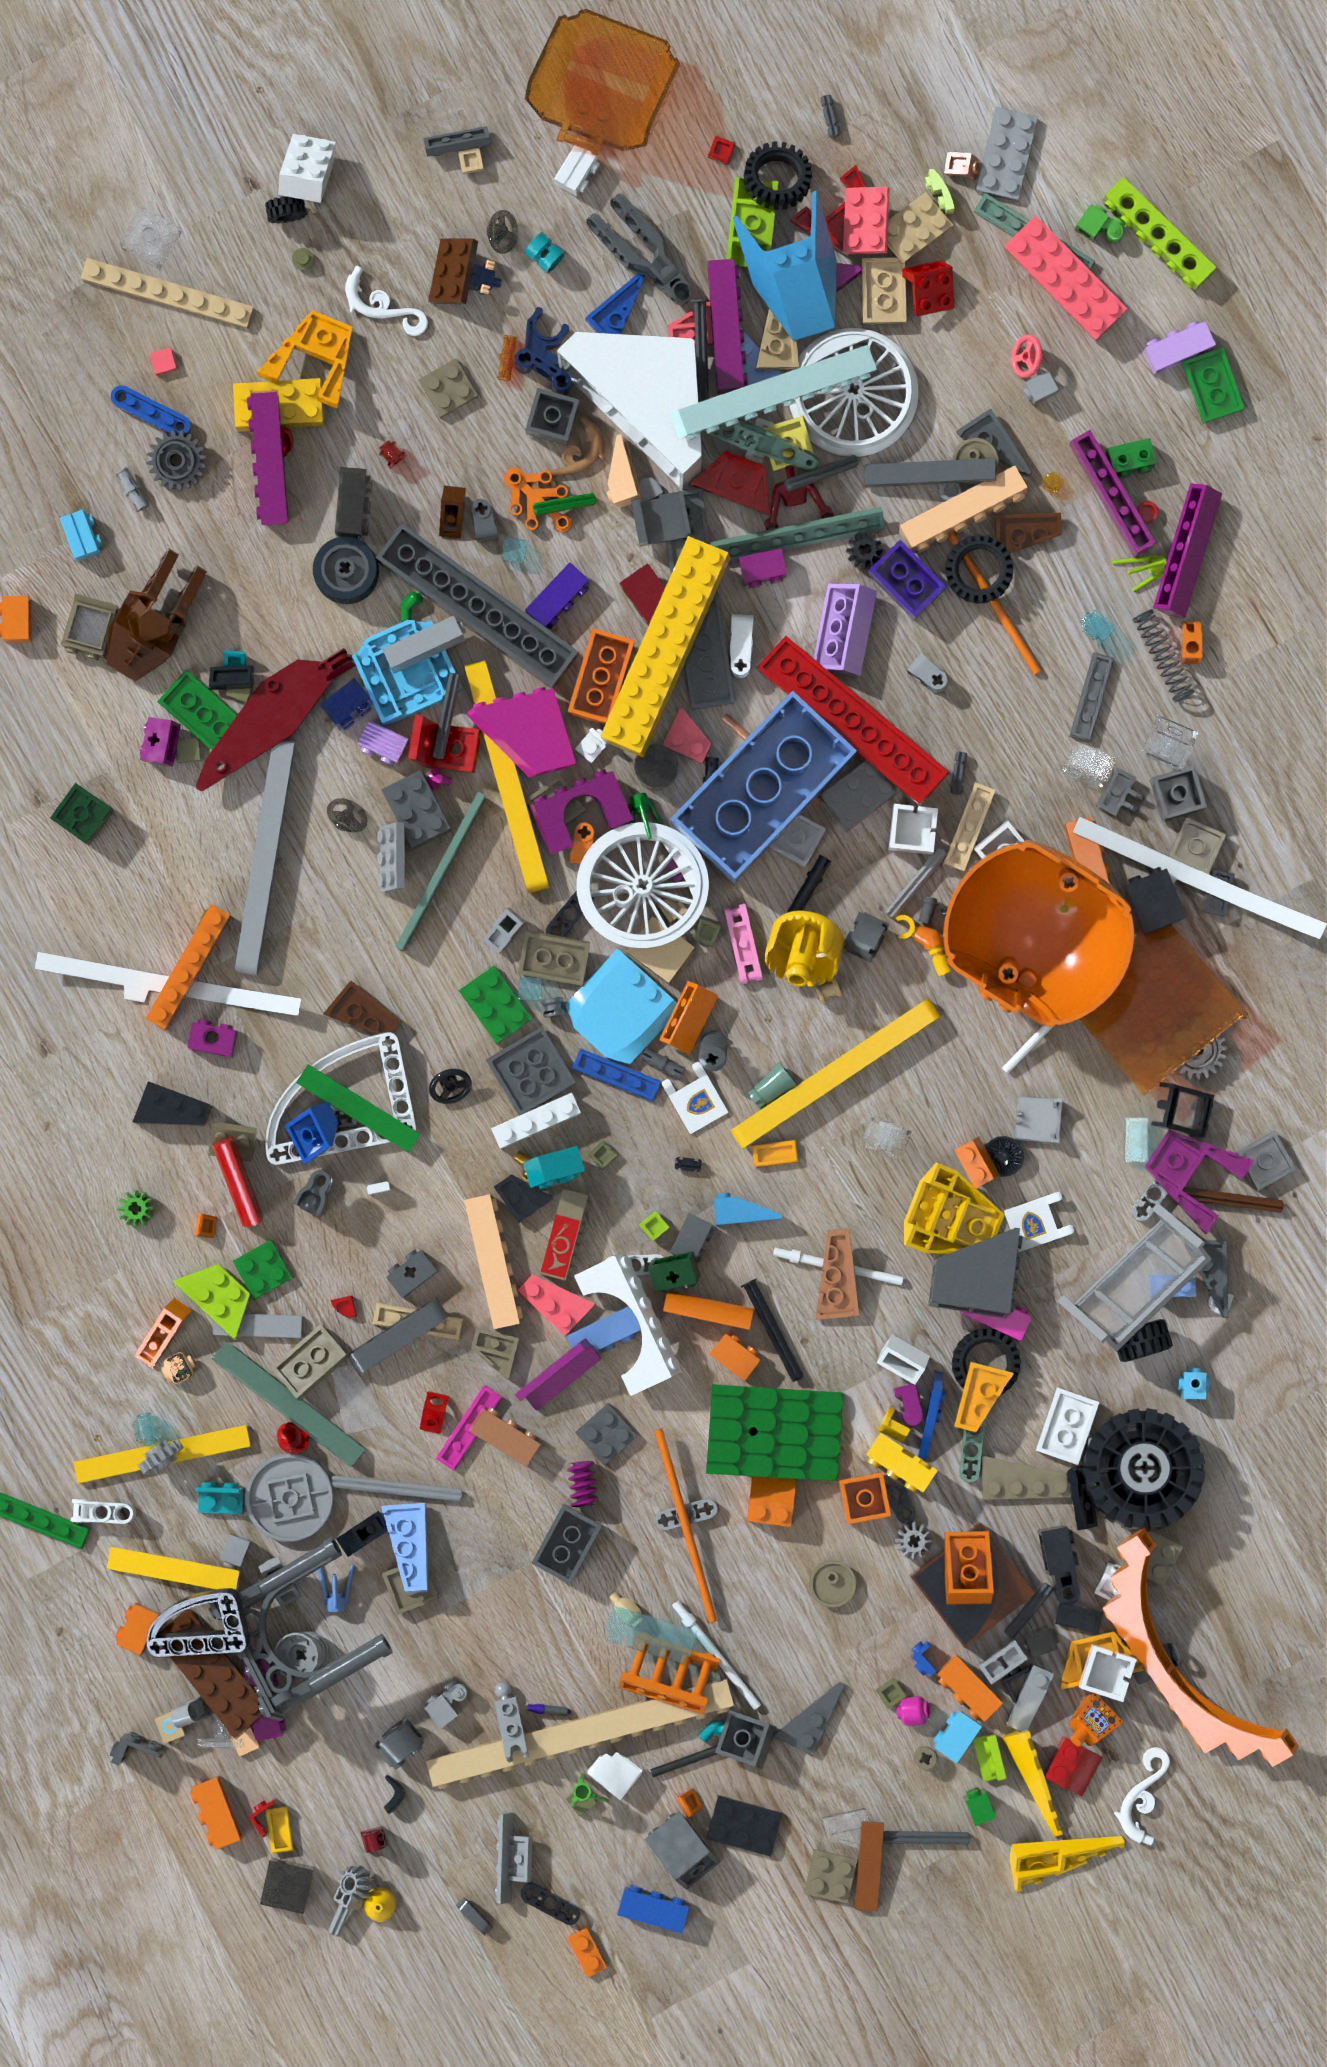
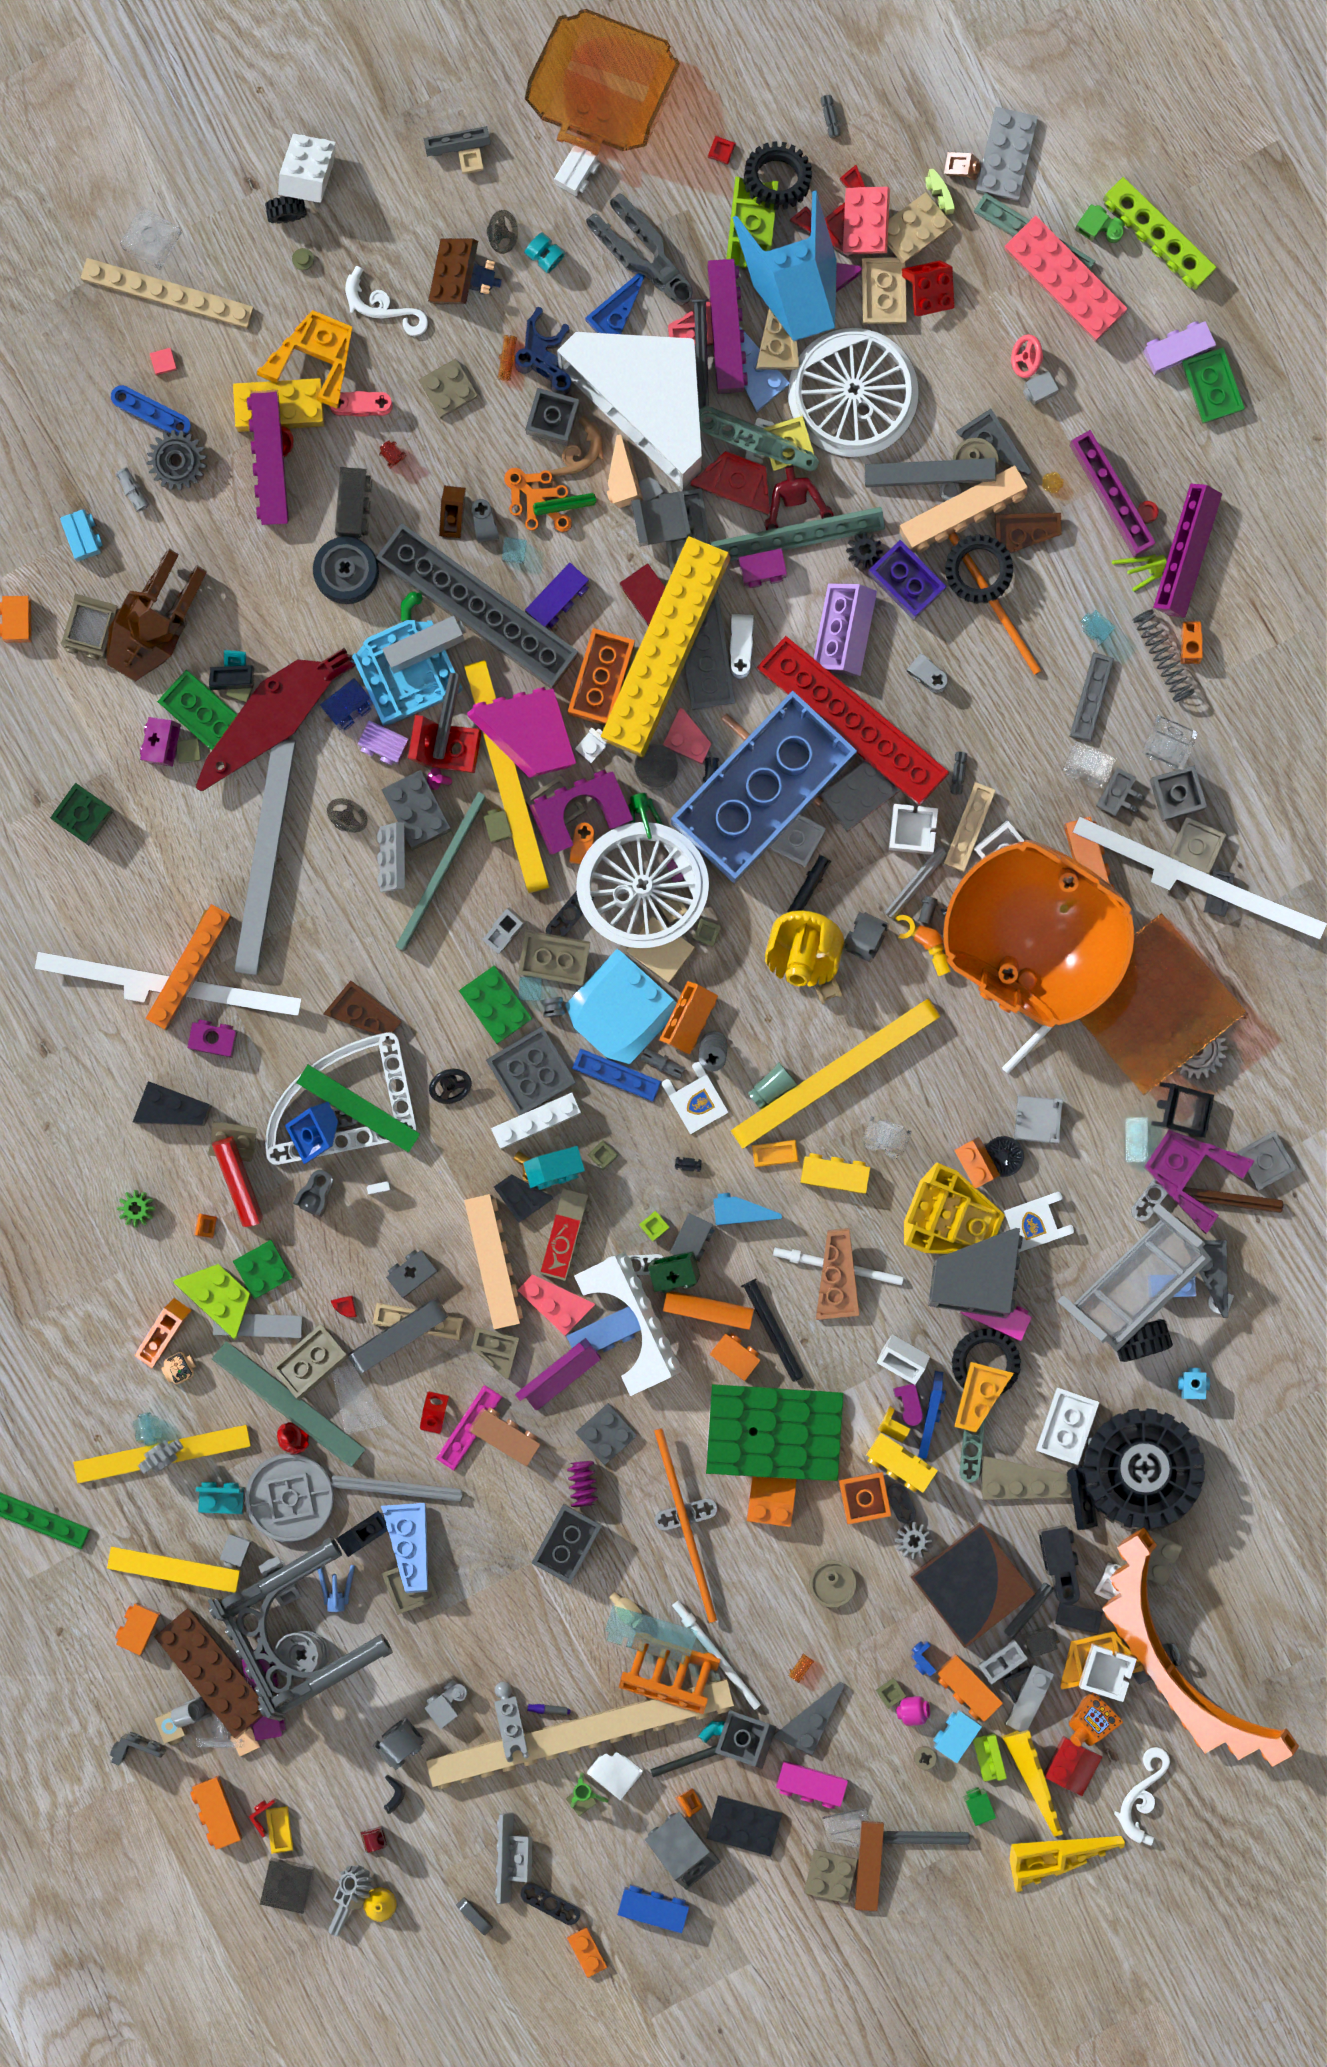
(87, 1511): white piece -> none
(207, 1637): beam -> none
(363, 404): none -> coral piece
(497, 825): none -> olive brick
(743, 944): bright pink plate -> none
(773, 392): light aqua brick -> none
(800, 1668): none -> clear orange pin
(811, 1784): none -> dark pink brick
(821, 473): dark grey axle -> none
(835, 1173): none -> yellow brick
(968, 1568): orange slope -> none
(1132, 458): green brick -> none
(1155, 900): black brick -> none

